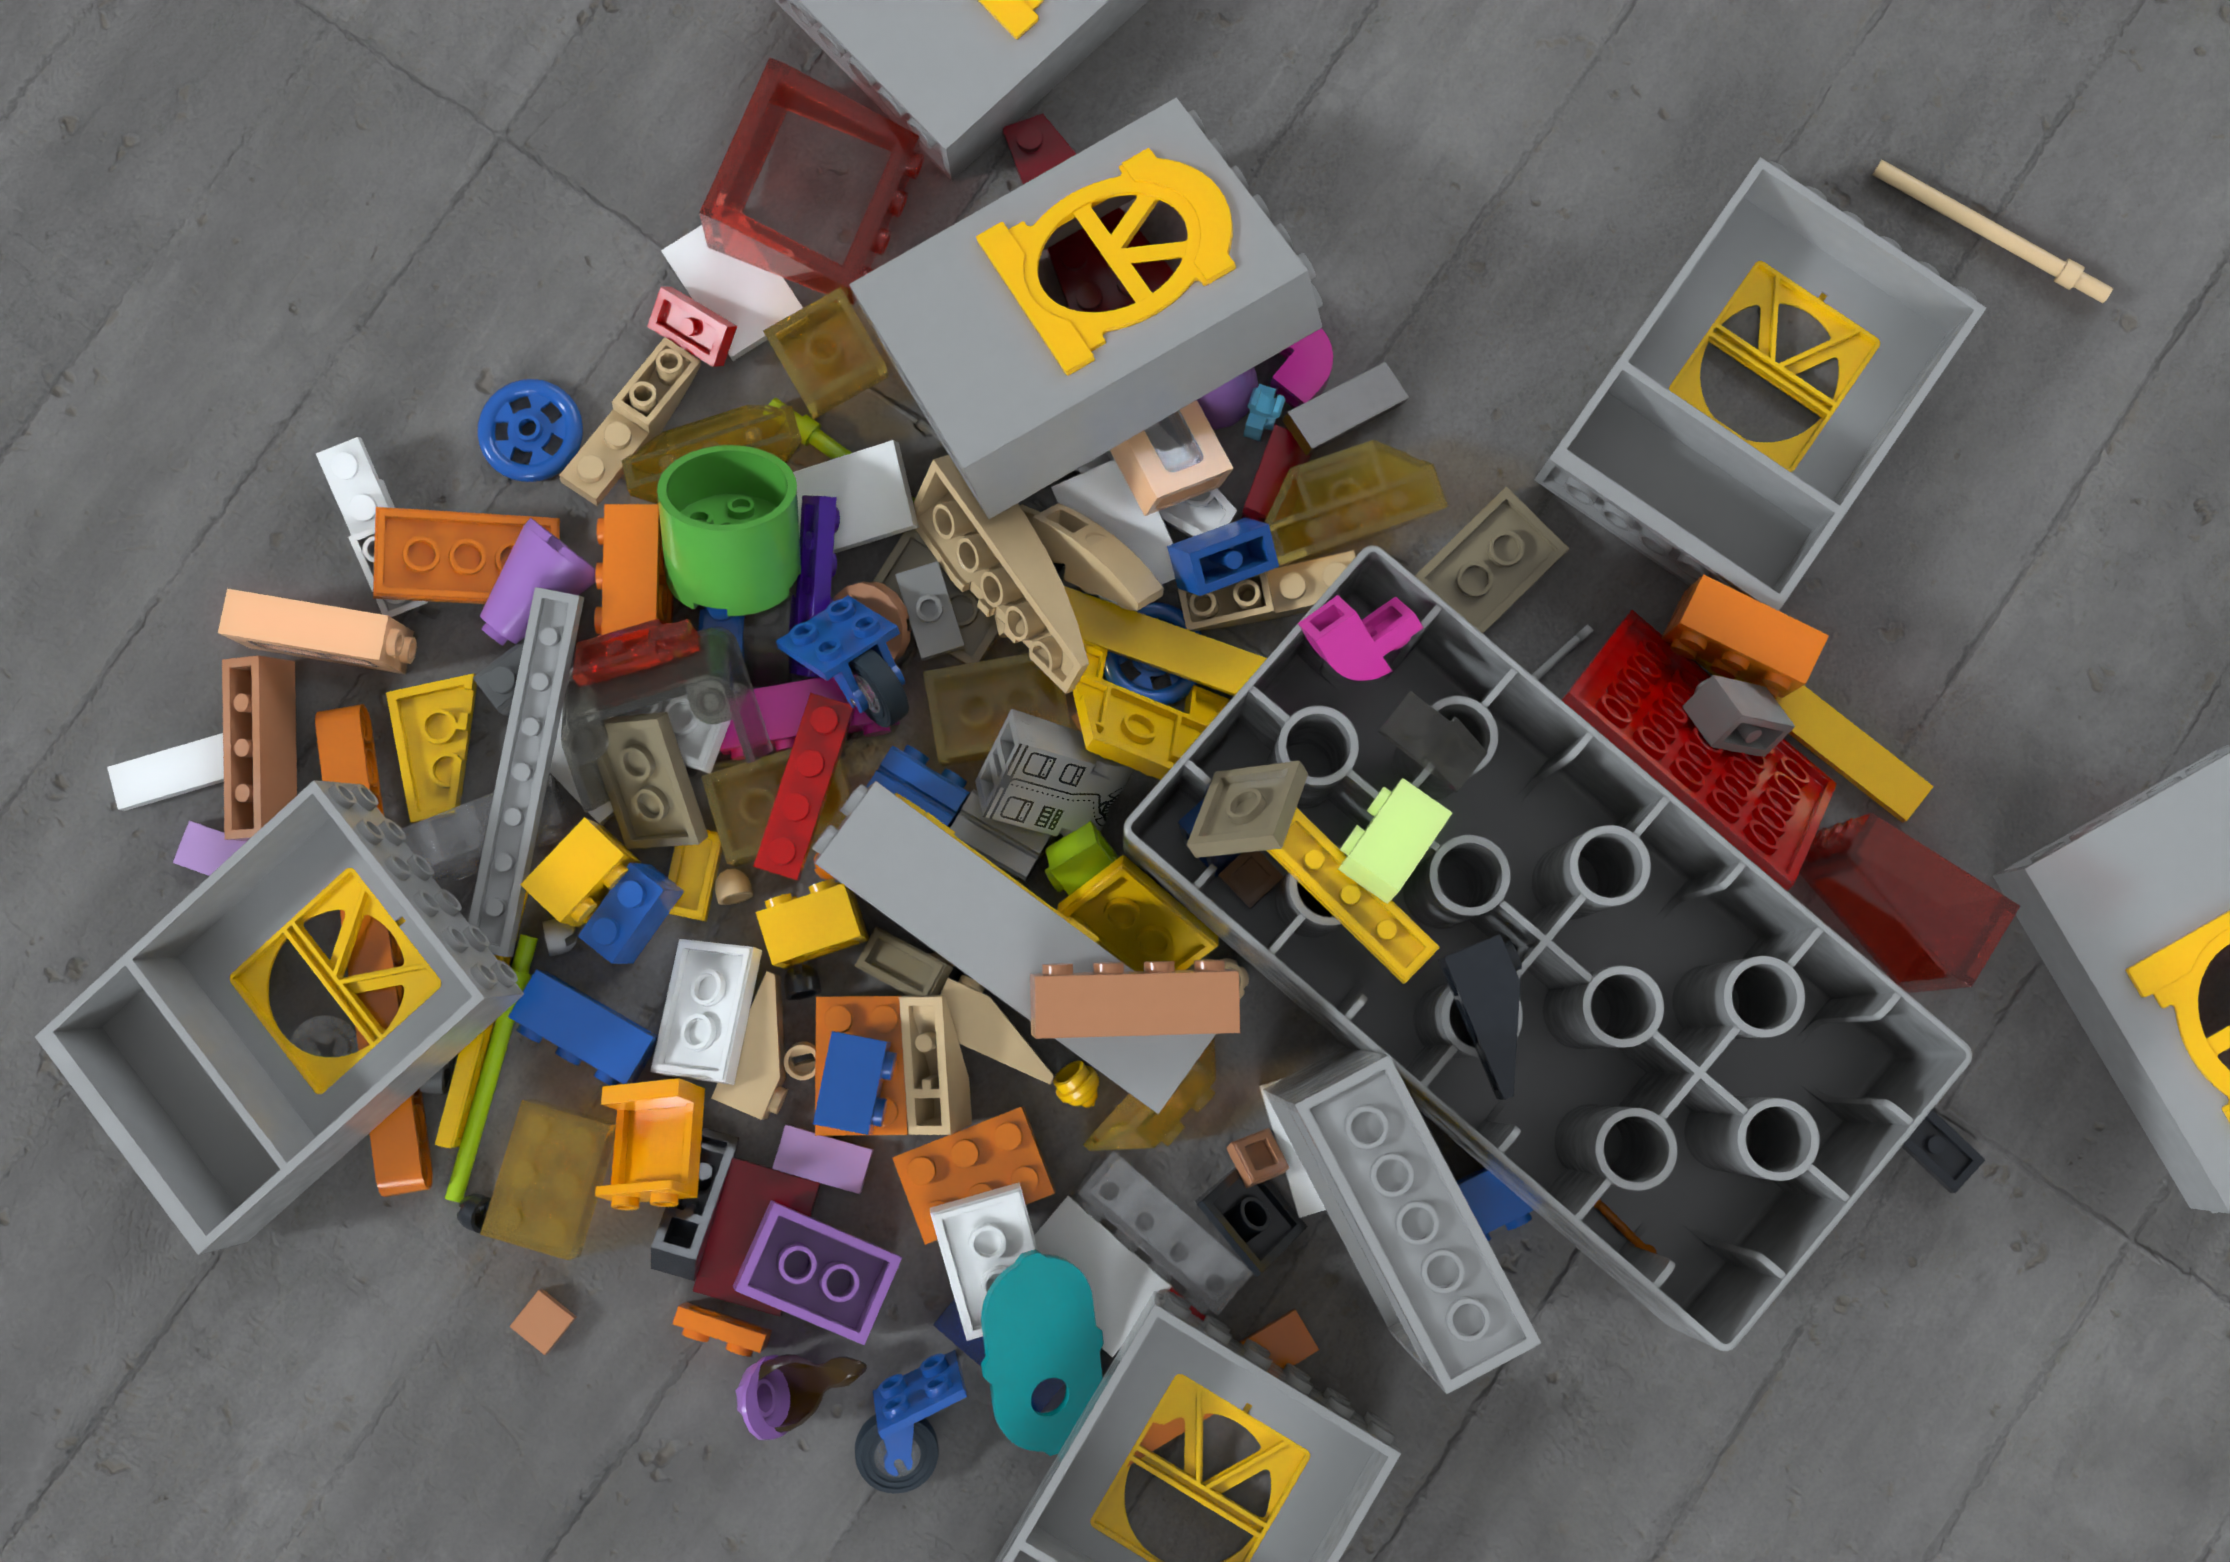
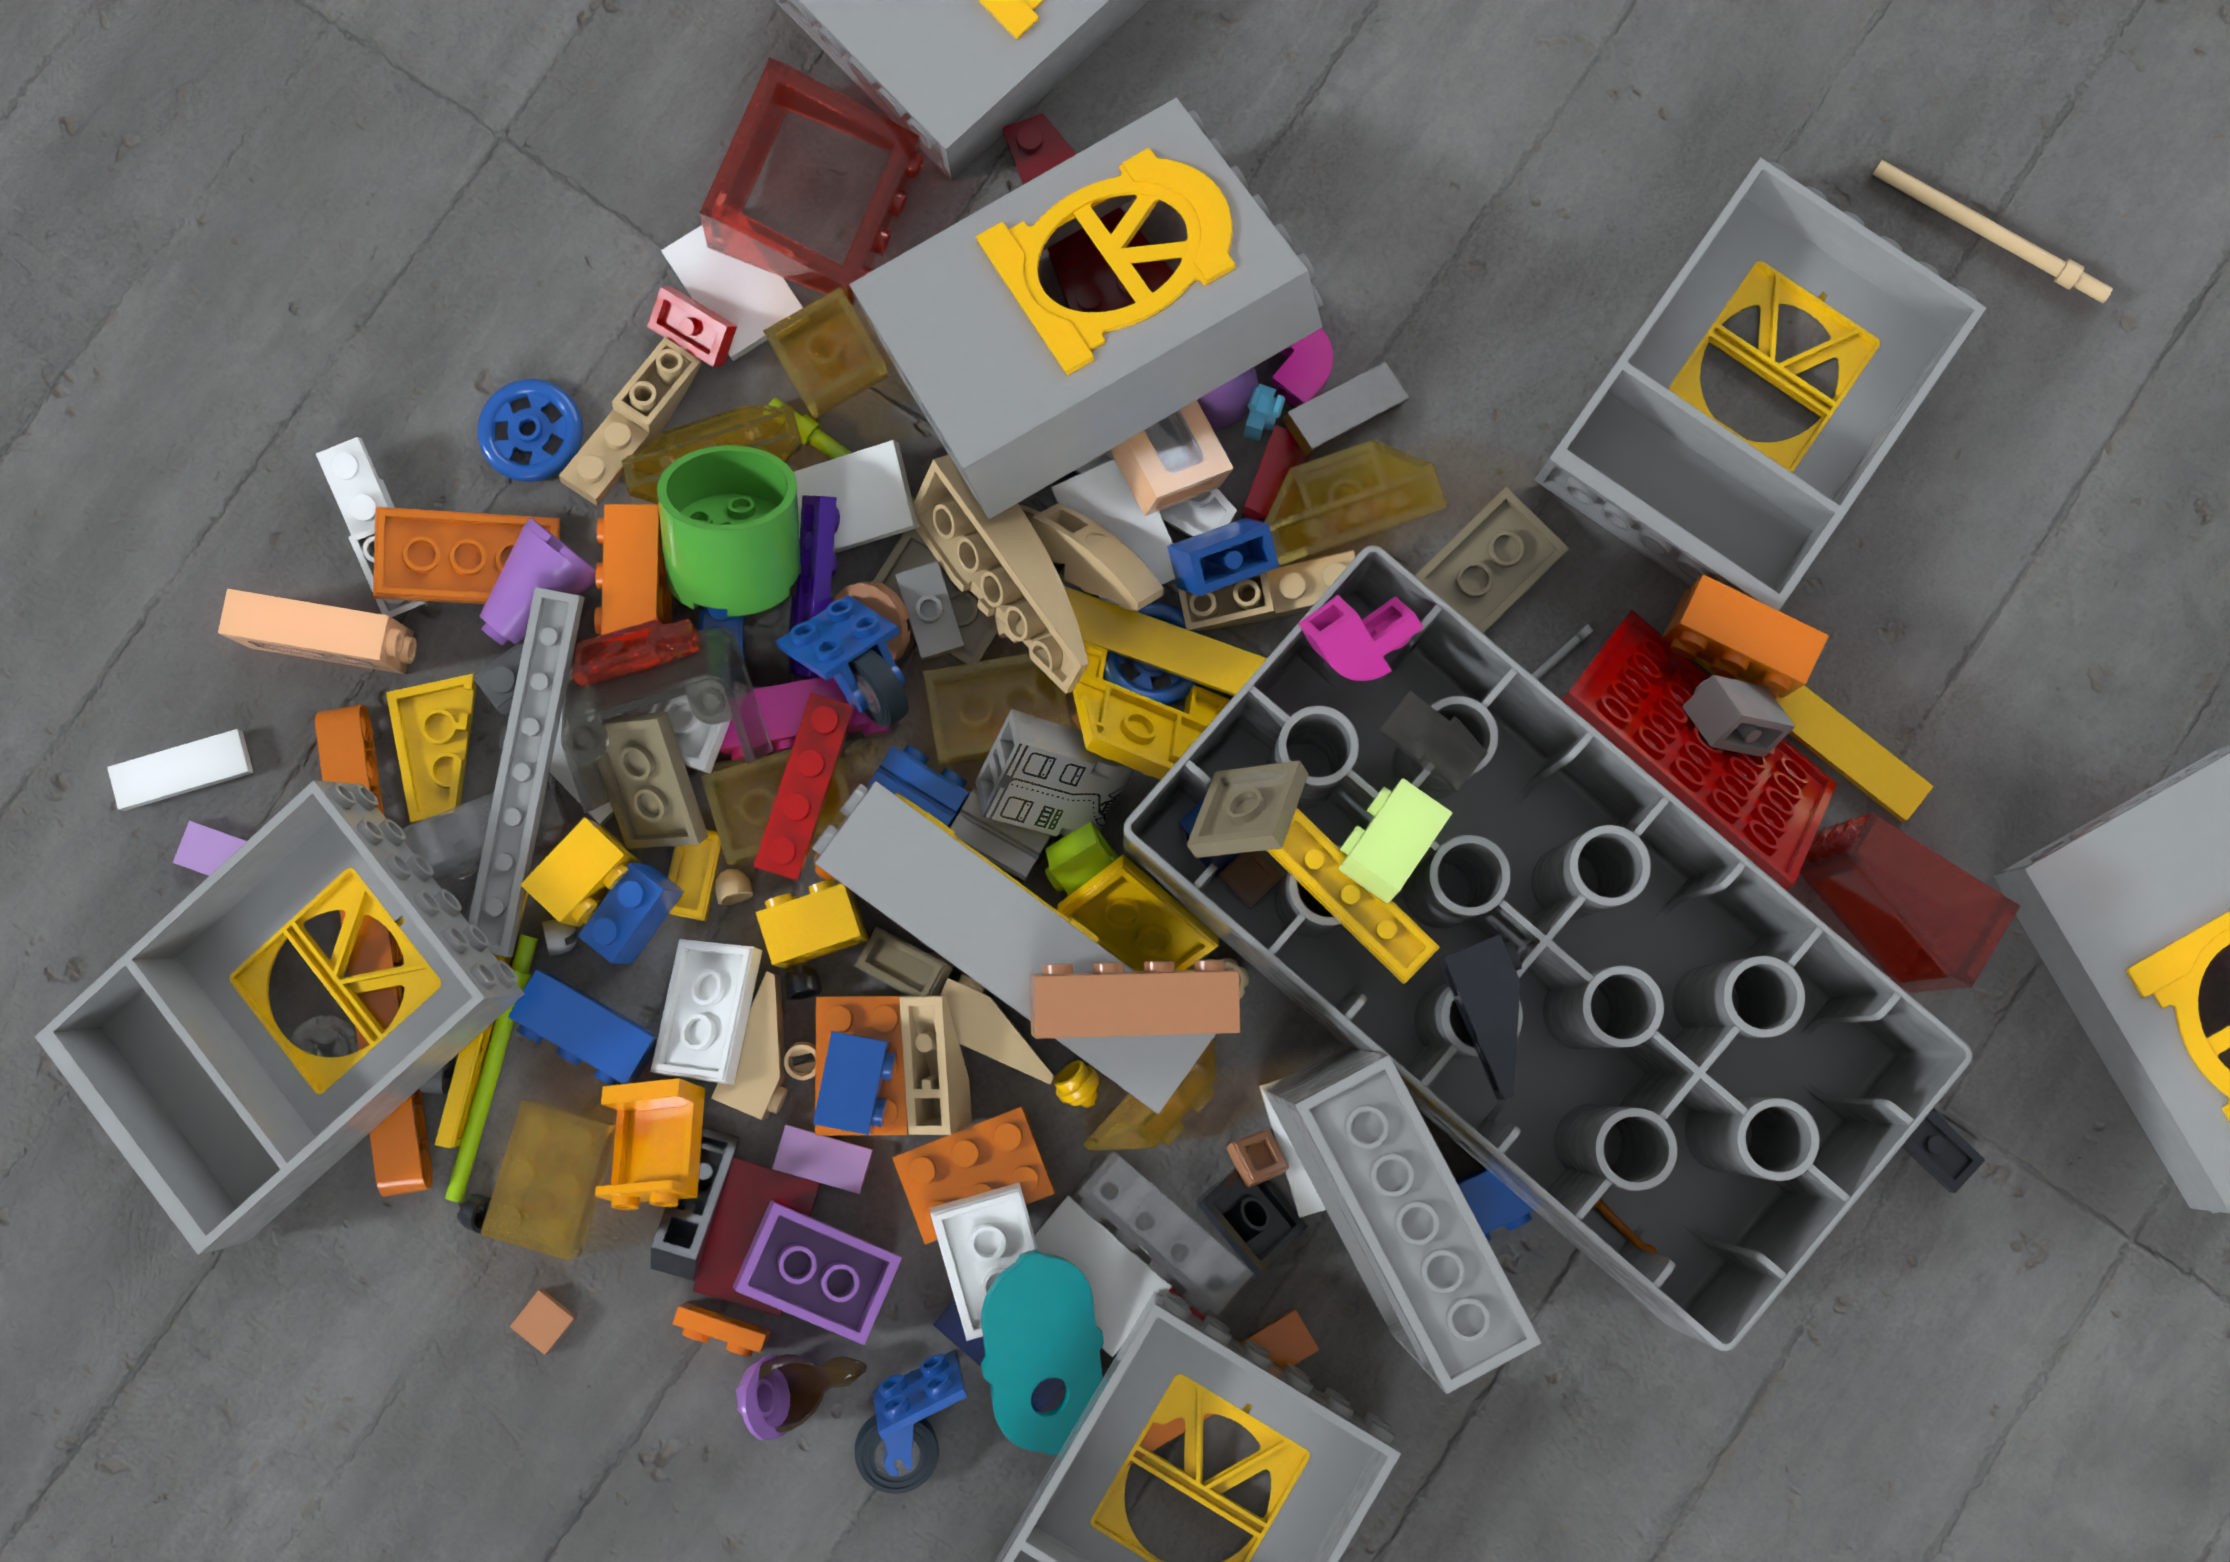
(257, 742): nougat brick -> none

